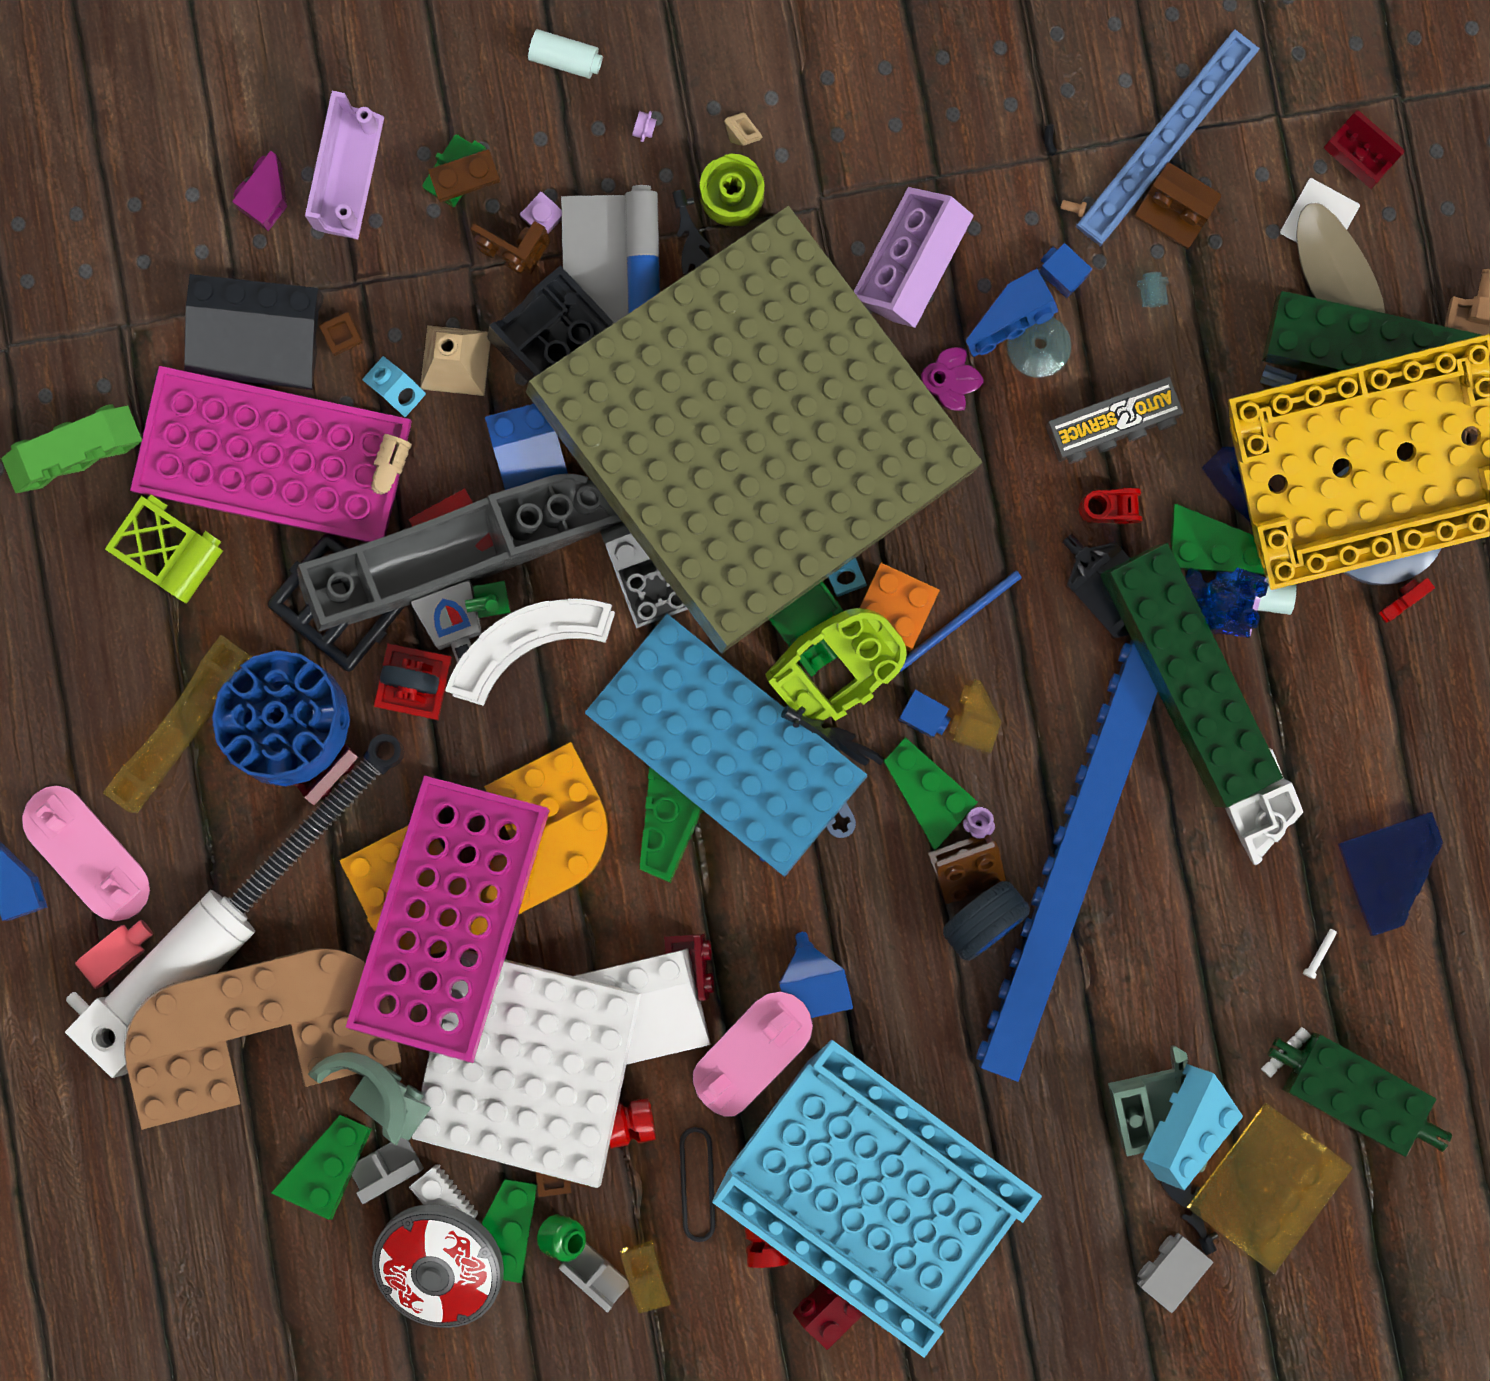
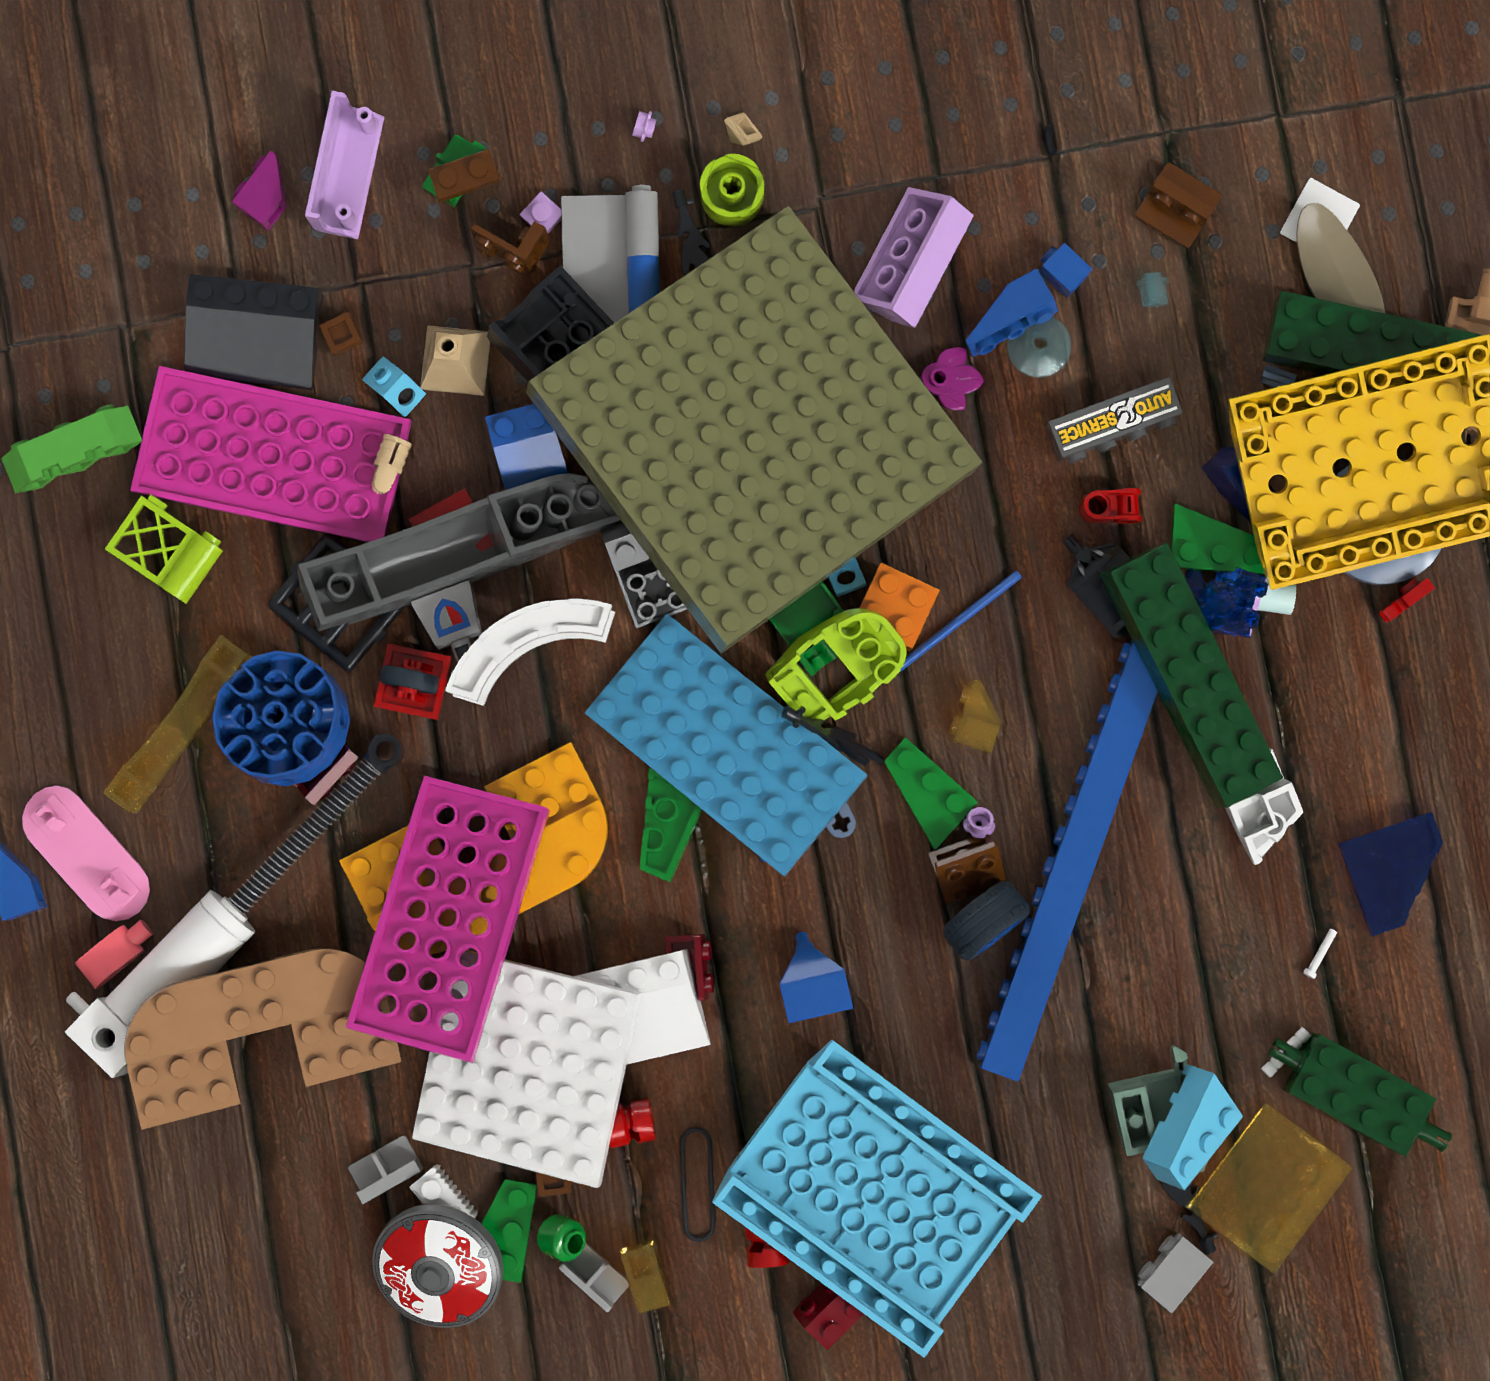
(326, 1168): green wing -> none
(379, 1094): sand green piece -> none
(489, 600): green arm -> none
(564, 54): light aqua brick -> none
(752, 1053): bright pink piece -> none
(925, 715): blue brick -> none
(1074, 207): medium nougat piece -> none
(1167, 137): medium blue tile -> none
(1364, 149): dark red bracket -> none

